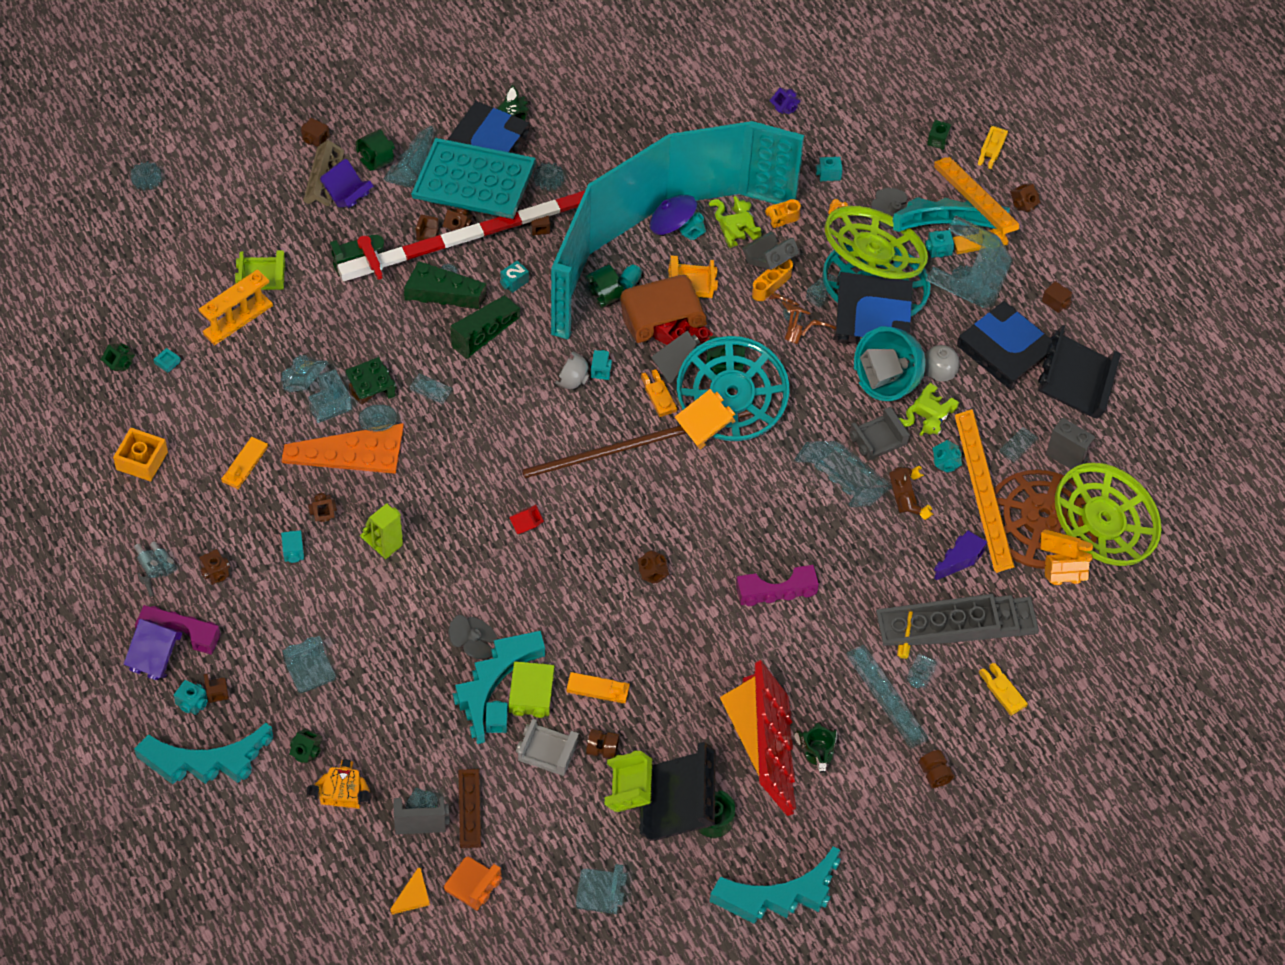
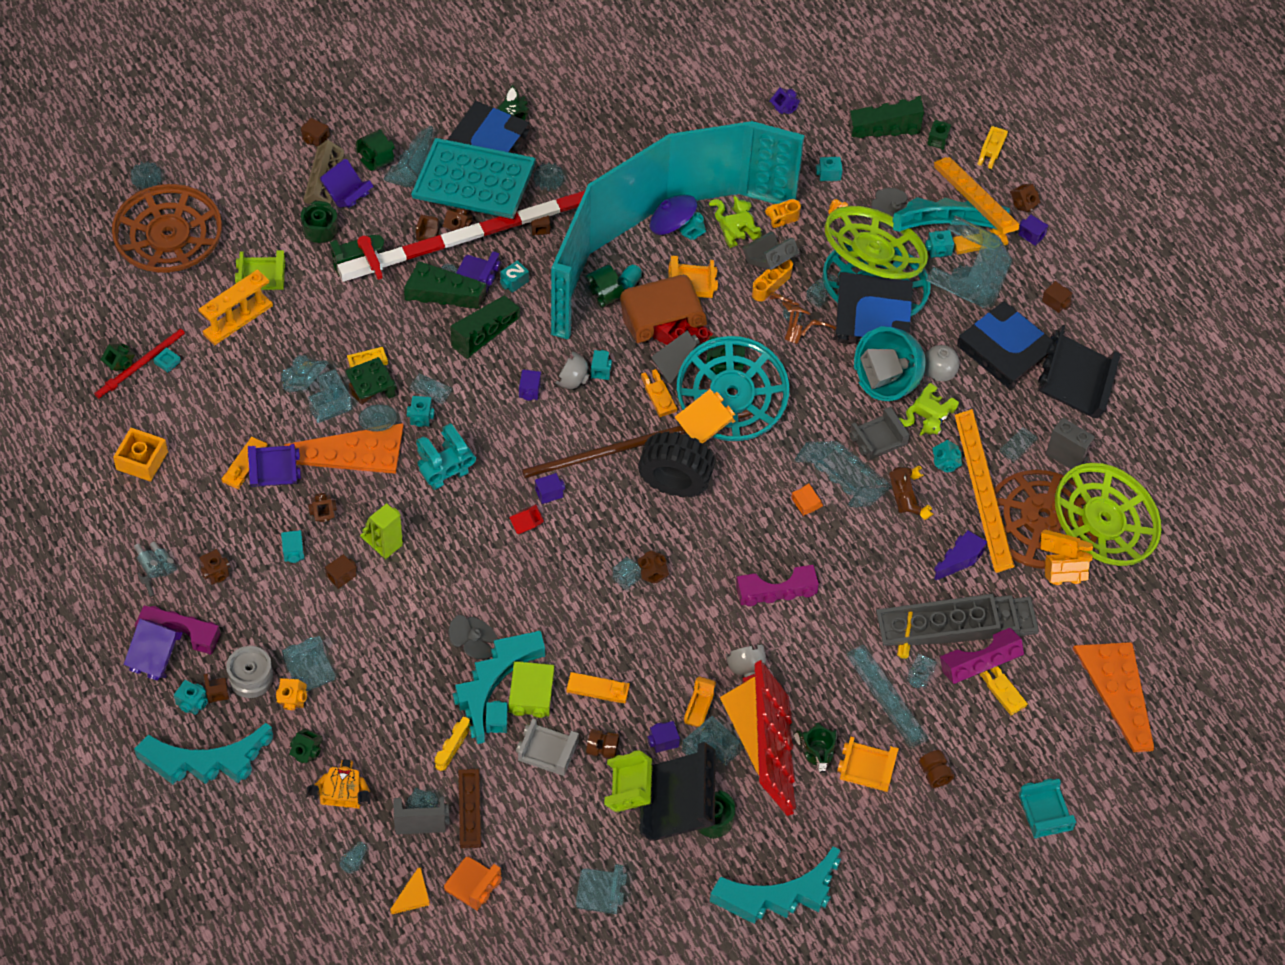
(112, 384): none -> red bar
(167, 222): none -> dark orange dish
(249, 671): none -> light grey wheel
(273, 465): none -> dark purple panel
(291, 694): none -> light orange brick
(319, 222): none -> dark green brick
(341, 571): none -> reddish brown brick
(352, 859): none -> clear light blue cone
(361, 357): none -> yellow plate
(420, 411): none -> teal brick
(452, 745): none -> yellow hinge
(453, 460): none -> teal piece
(481, 269): none -> dark purple bracket
(529, 385): none -> dark purple brick
(549, 488): none -> dark purple brick
(626, 573): none -> clear light blue brick
(663, 737): none -> dark purple brick
(676, 464): none -> black tyre
(700, 701): none -> light orange animal
(715, 735): none -> clear light blue brick
(743, 660): none -> light grey cylinder
(806, 499): none -> orange piece
(867, 765): none -> light orange panel
(887, 119): none -> dark green wedge
(963, 665): none -> magenta arch
(1032, 229): none -> dark purple brick
(1046, 808): none -> teal panel
(1118, 682): none -> orange wing

